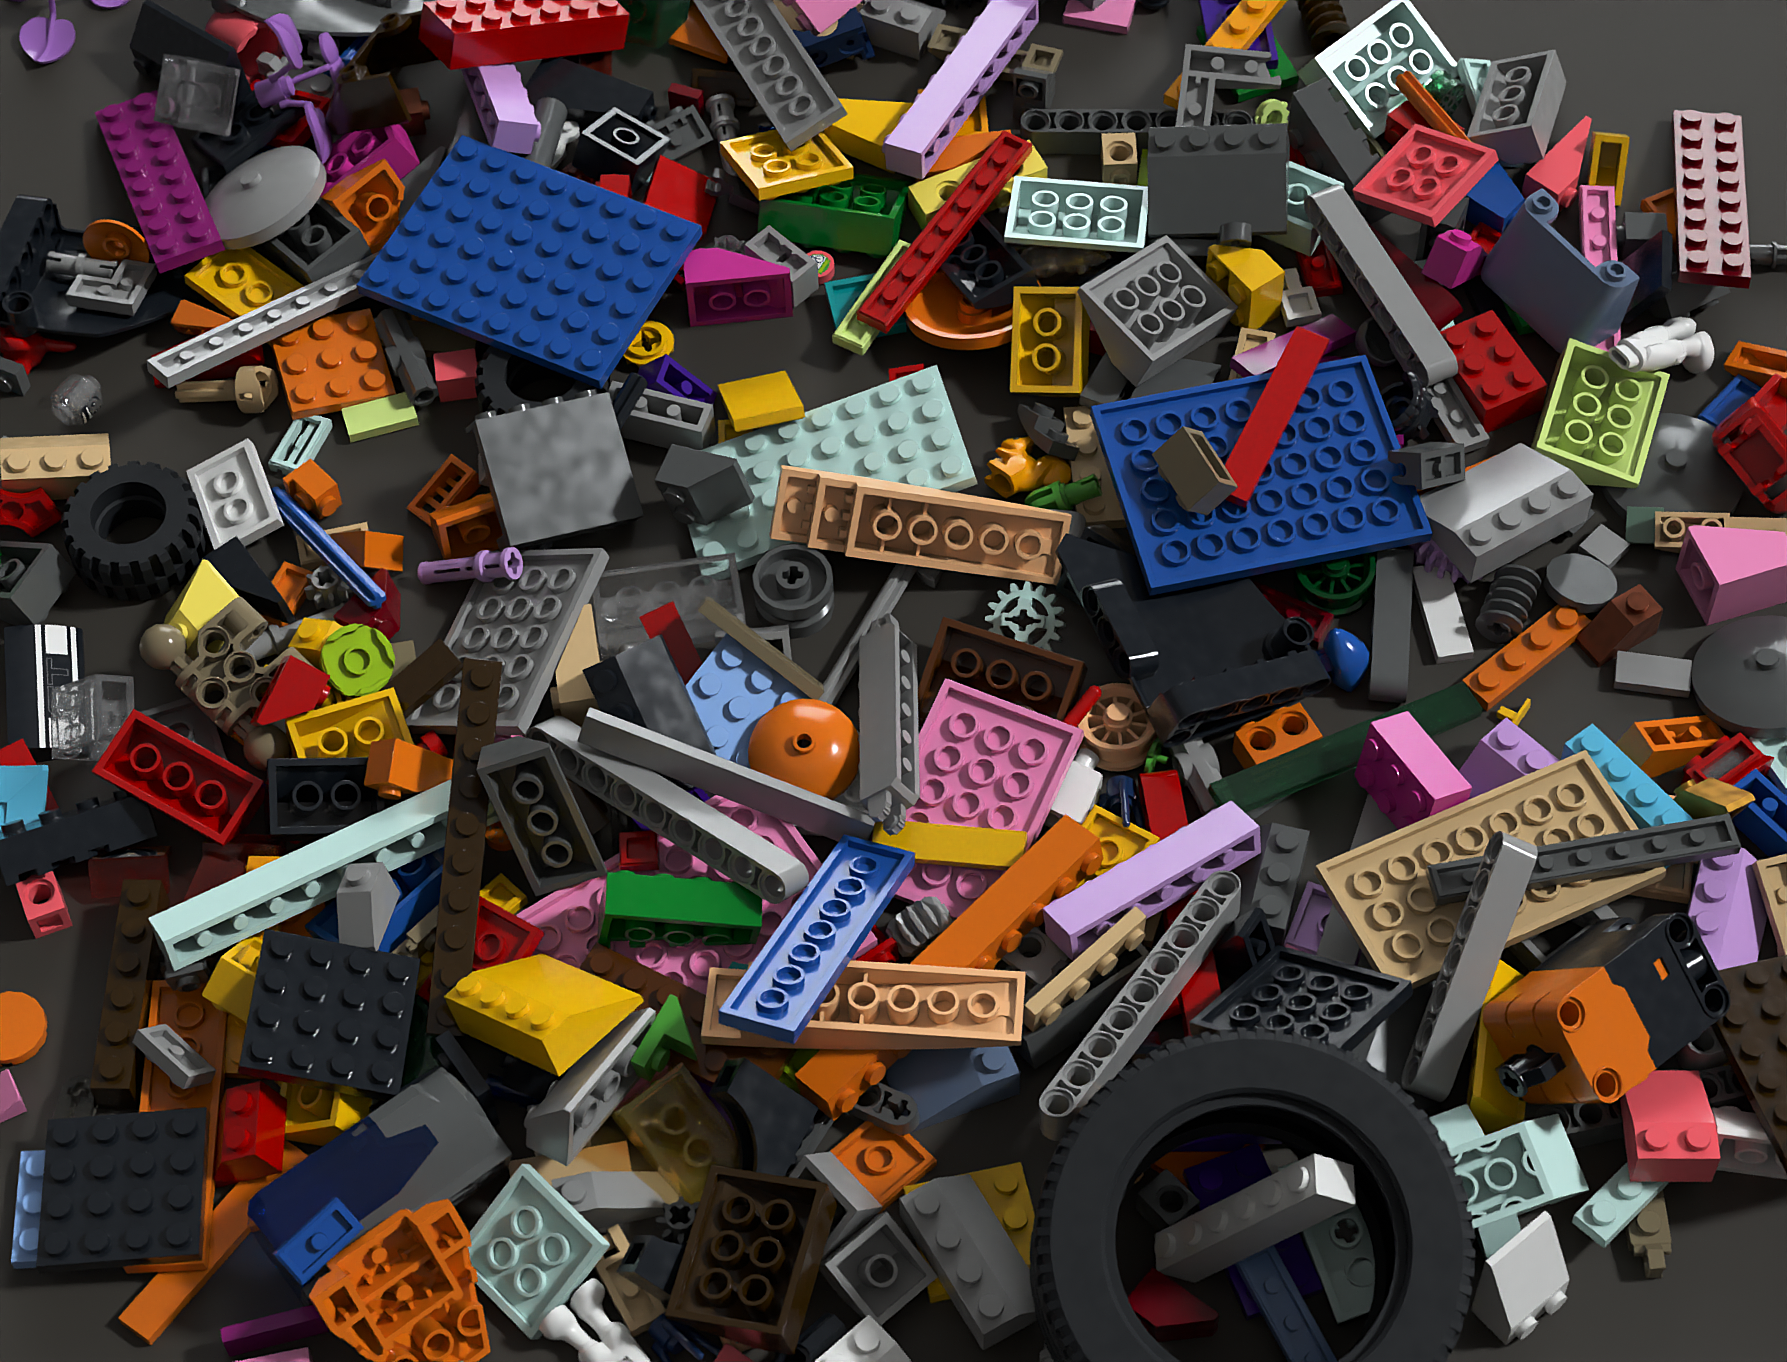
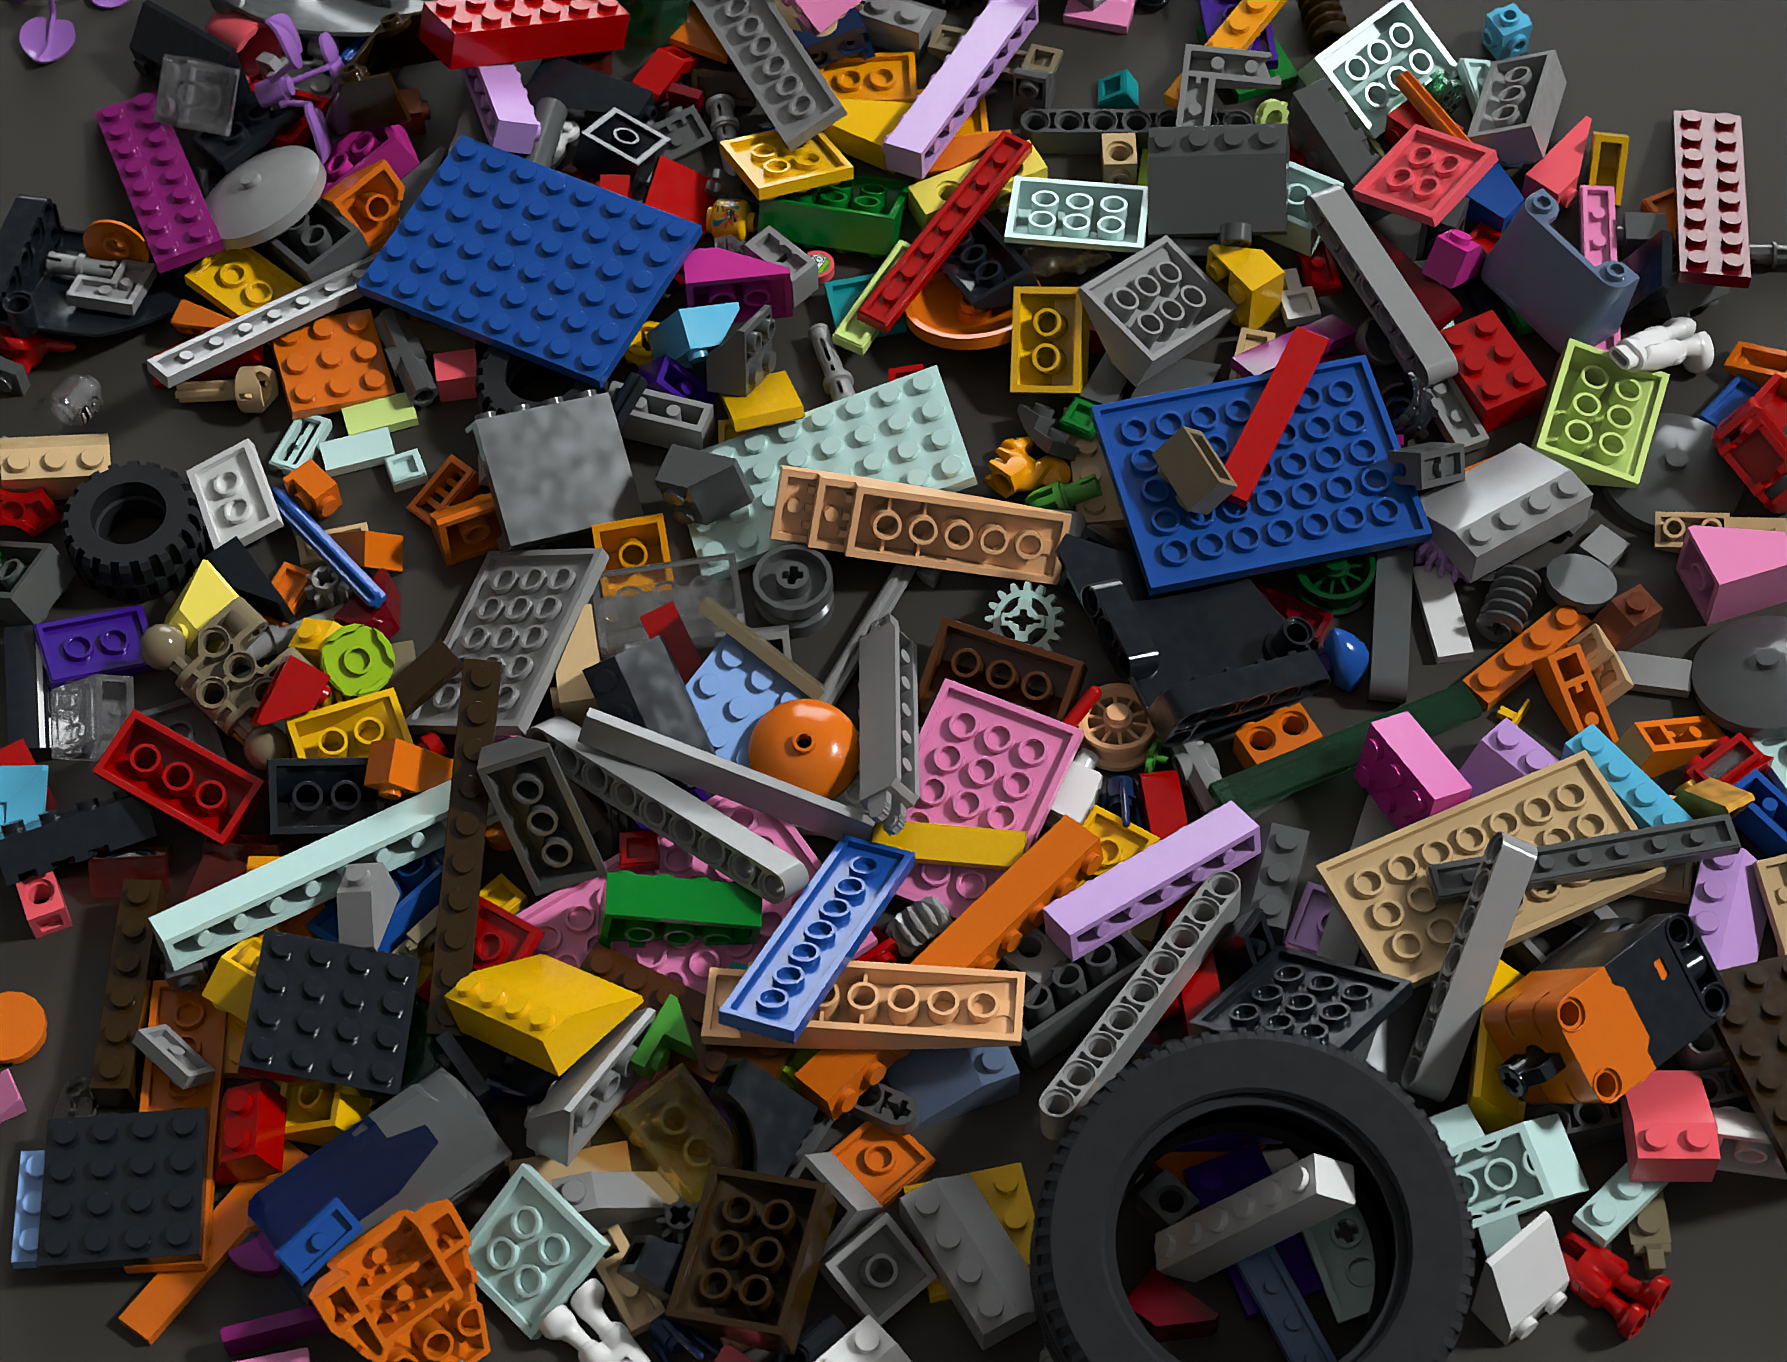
(92, 645): none -> dark purple tile
(252, 1259): none -> magenta tile
(356, 451): none -> light aqua tile
(406, 470): none -> light aqua tile
(436, 571): lavender pin -> none
(633, 541): none -> light orange slope
(664, 68): none -> red slope
(692, 333): none -> medium azure slope
(731, 218): none -> yellow head
(743, 357): none -> dark grey slope
(822, 341): none -> light grey pin
(880, 78): none -> light orange tile
(1076, 977): tan plate -> none
(1078, 420): none -> green tile
(1118, 91): none -> teal slope
(1506, 32): none -> medium azure brick
(1573, 691): none -> orange slope
(1602, 1271): none -> red piece
(1604, 664): none -> tan slope
(1641, 524): sand green tile -> none

